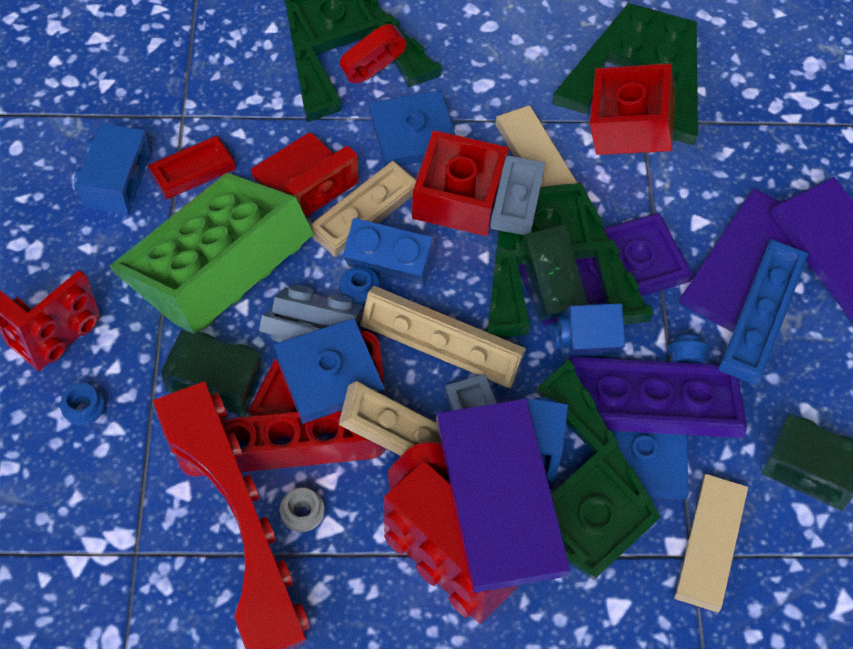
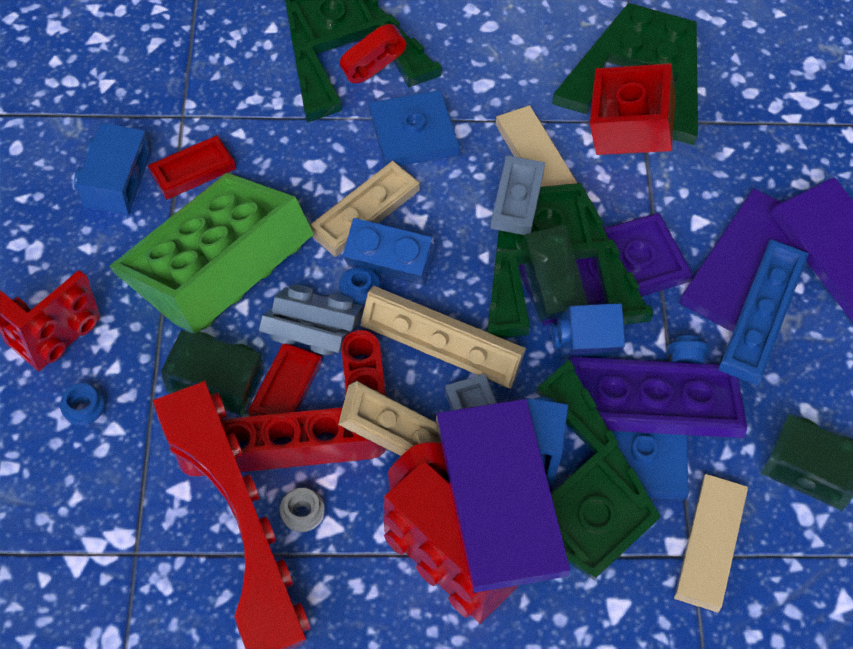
(309, 172): red bracket -> none
(323, 365): blue plate -> none
(458, 183): red brick -> none

